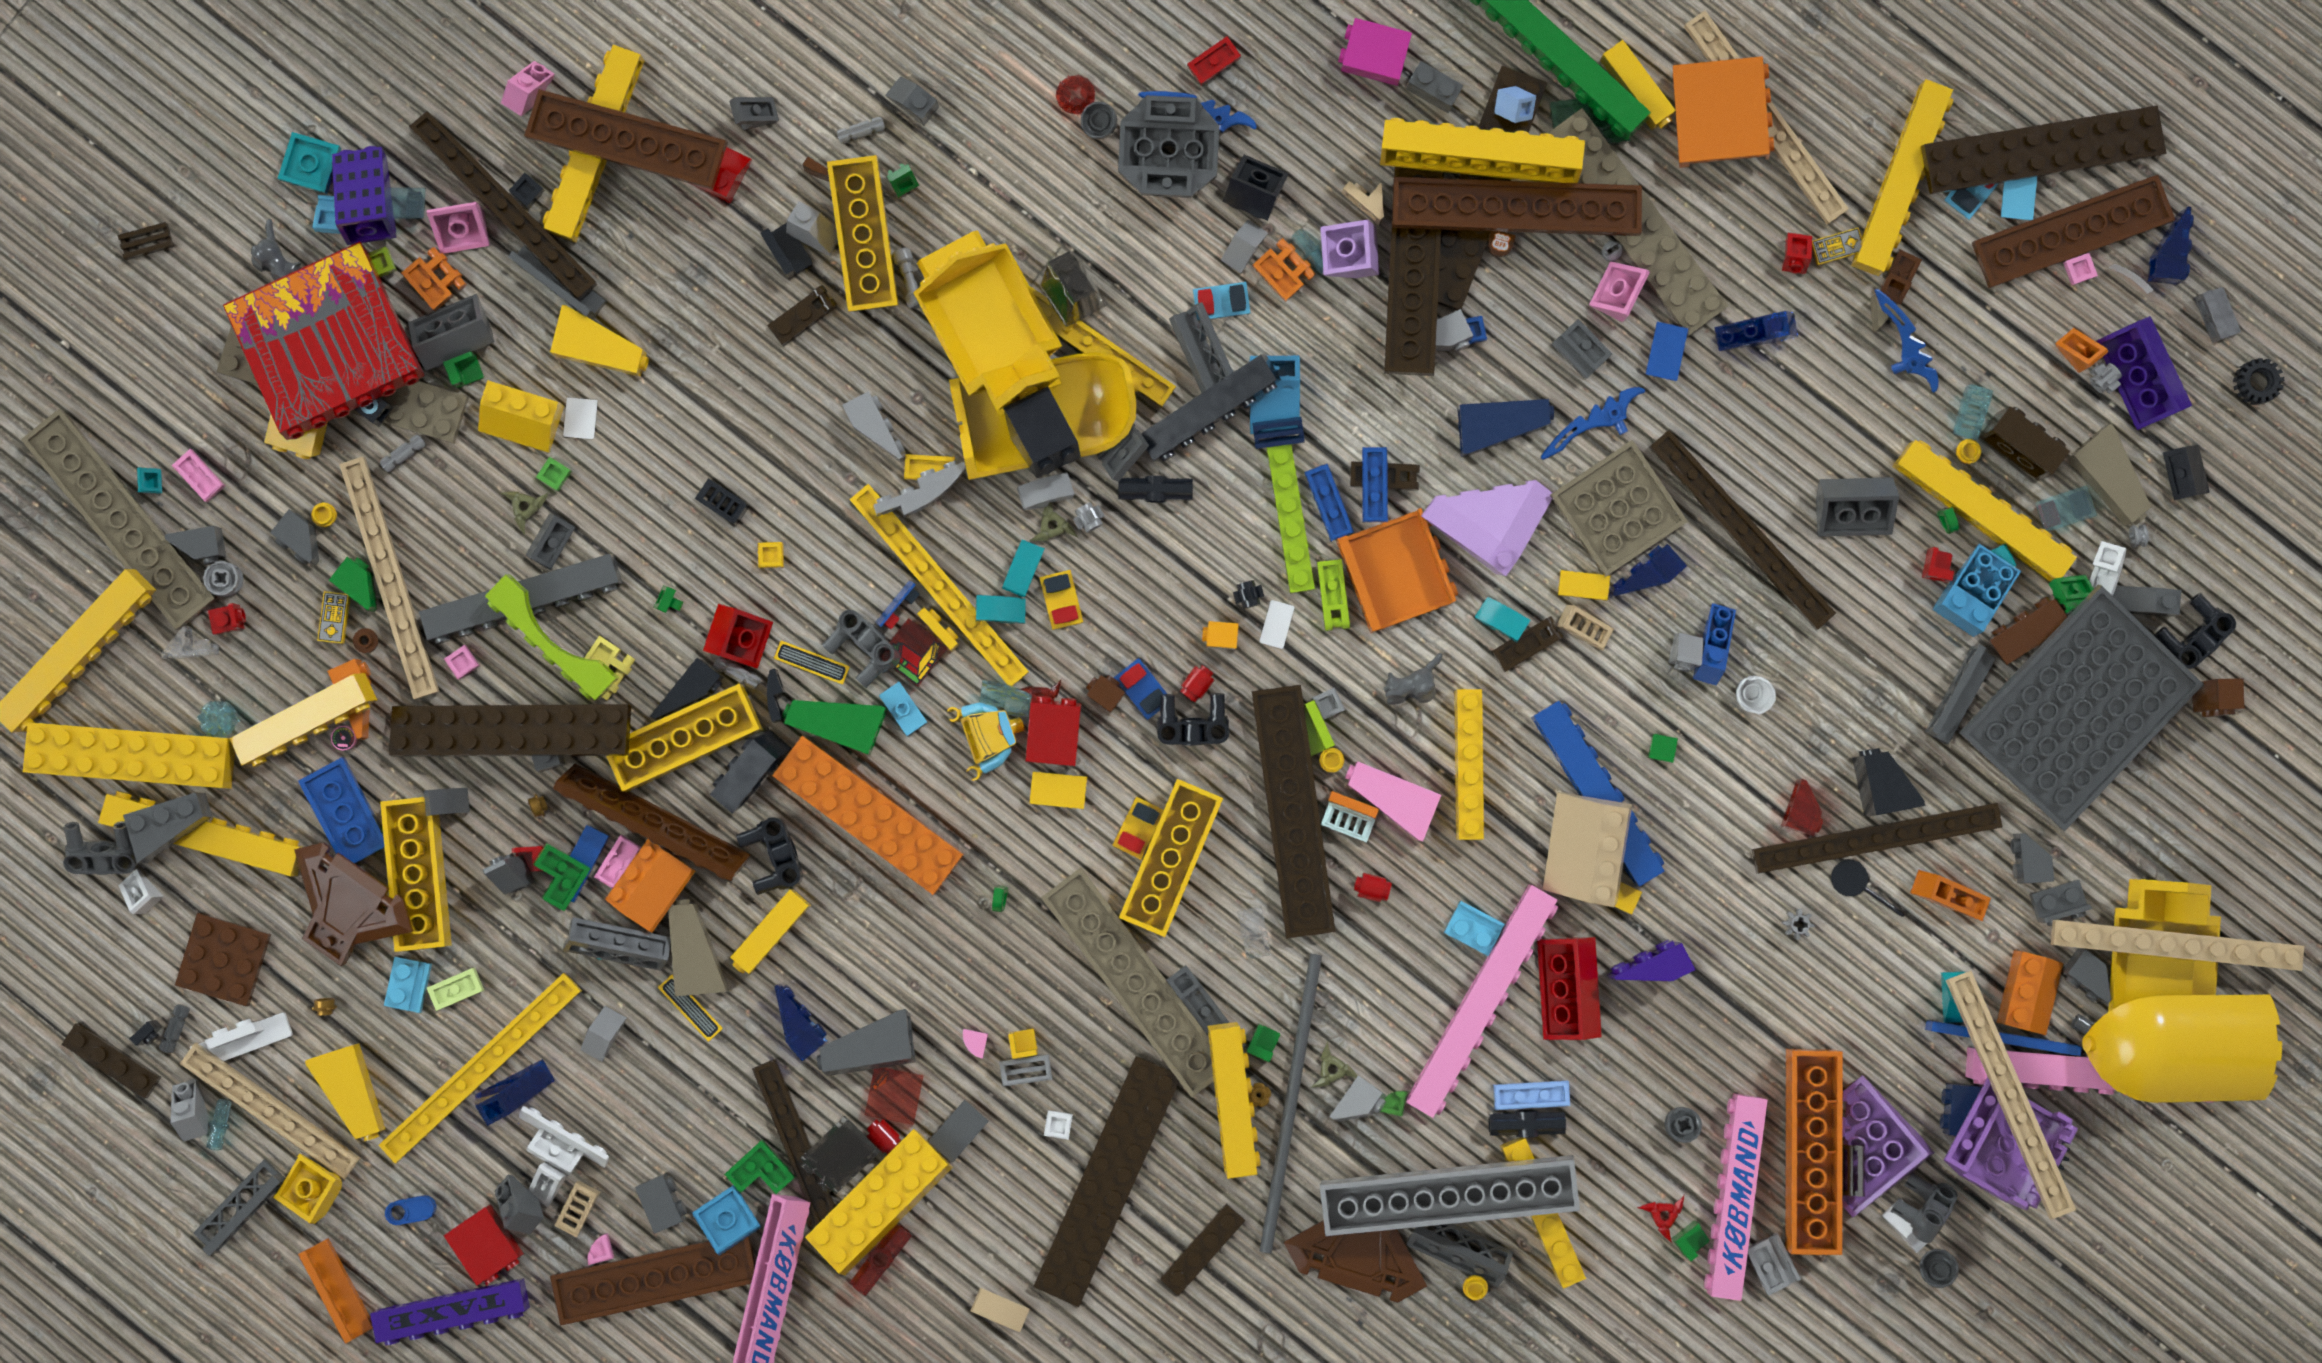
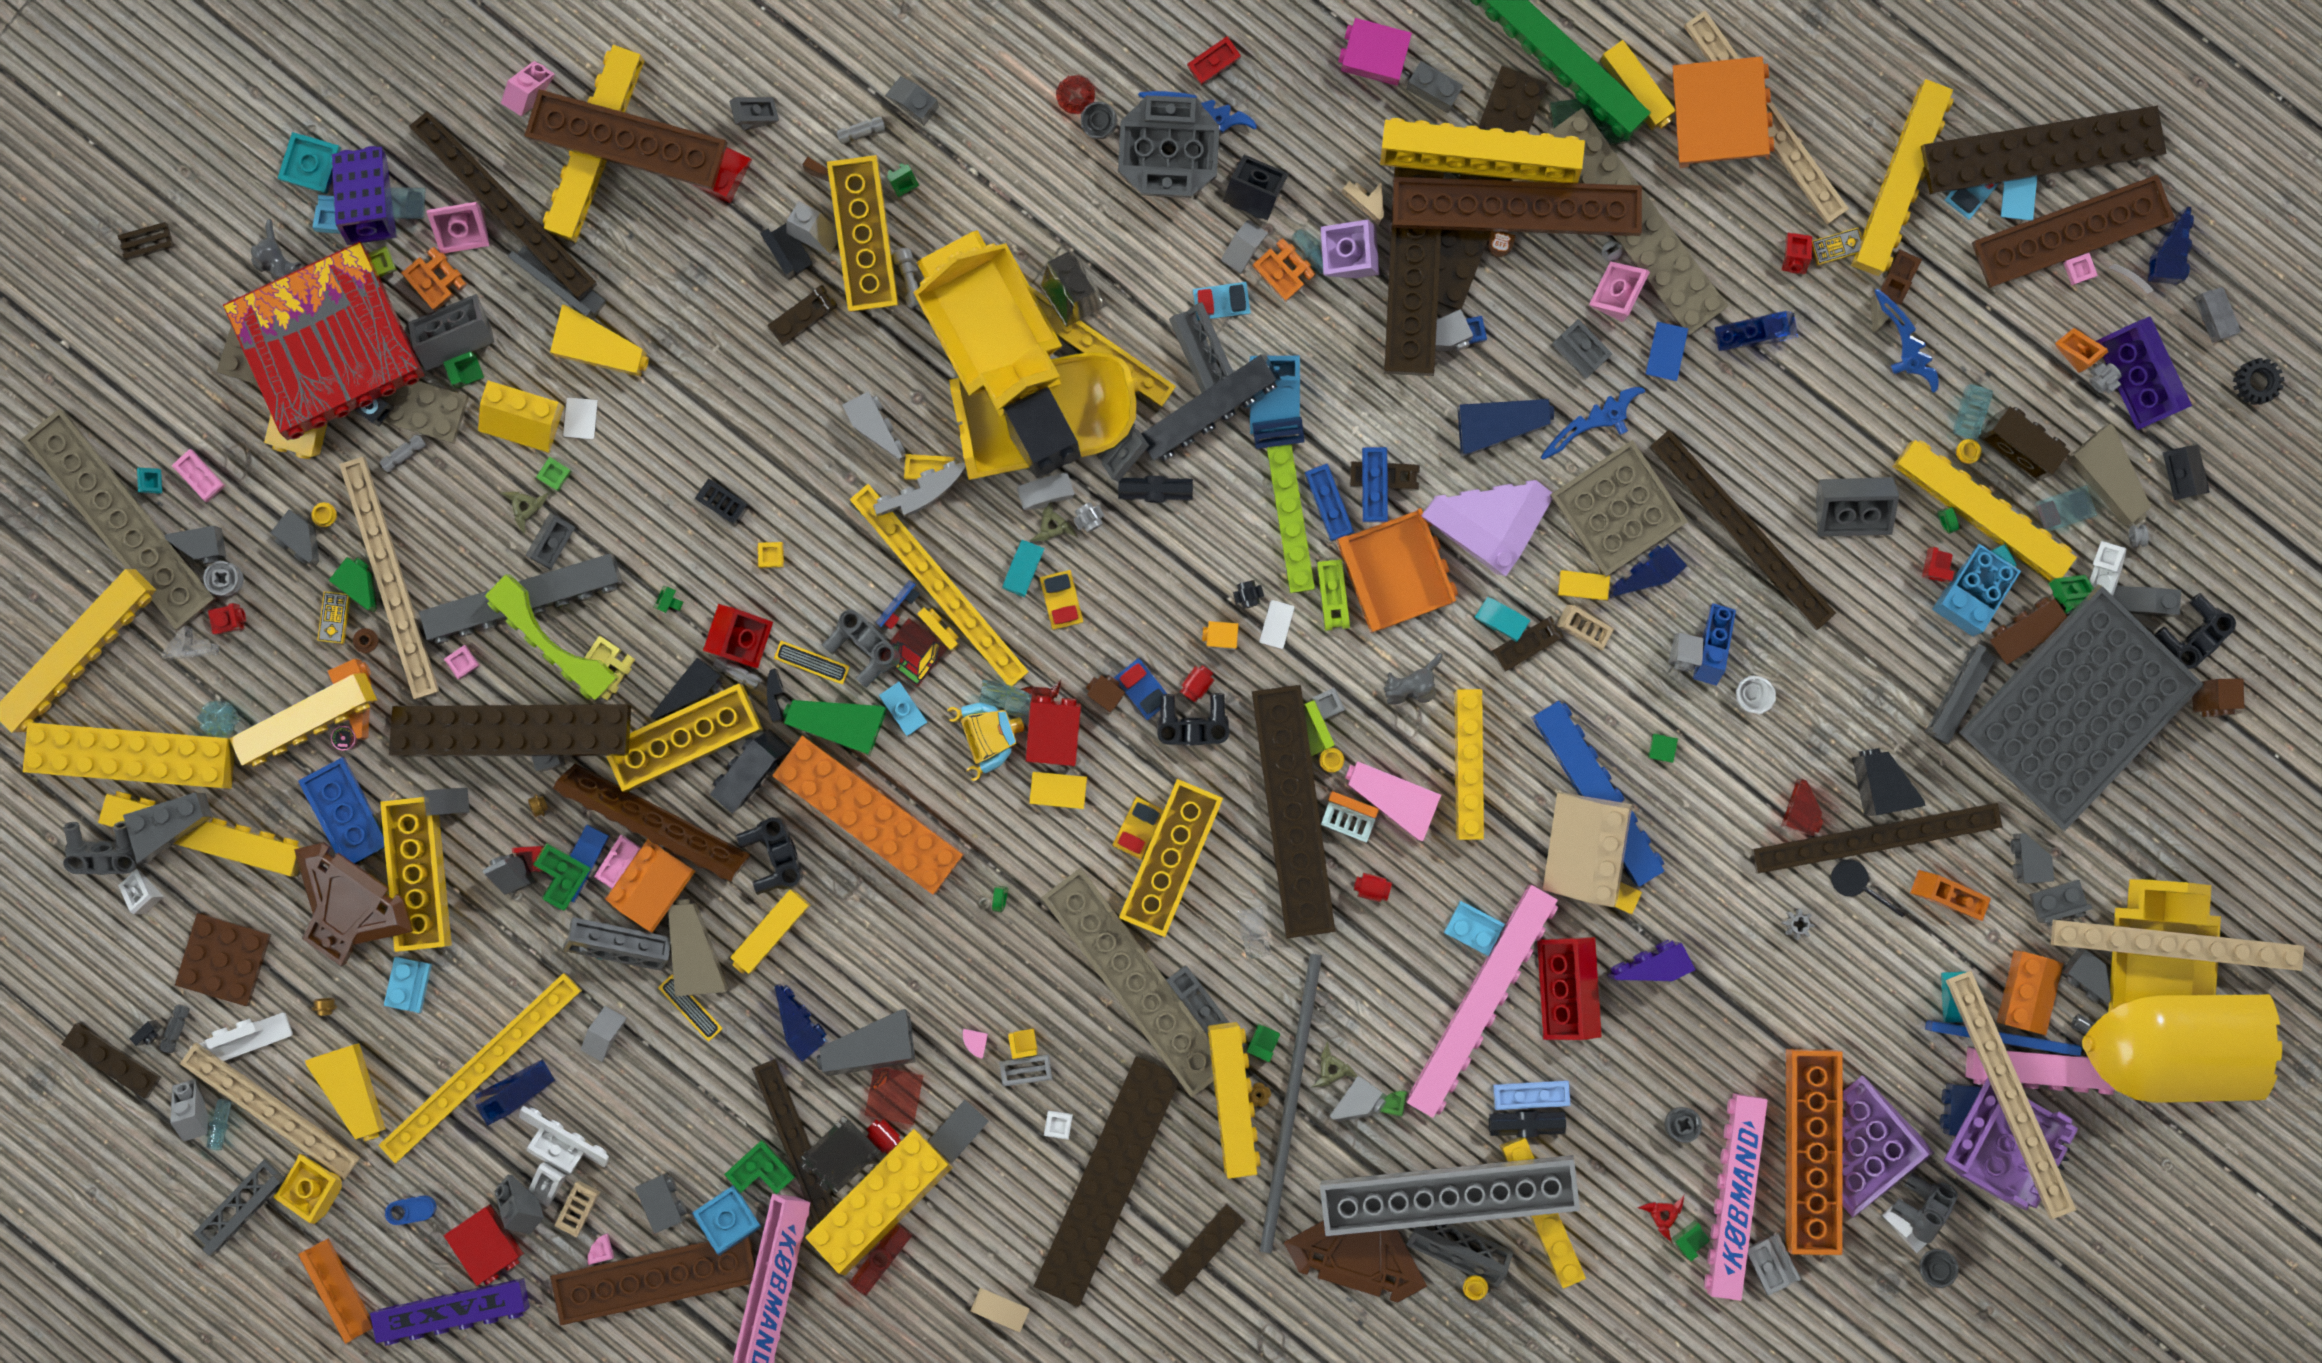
(455, 989): yellowish green plate -> none
(526, 190): black plate -> none
(1000, 609): teal slope -> none
(1515, 104): light blue panel -> none
(1861, 1170): dark brown tile -> none

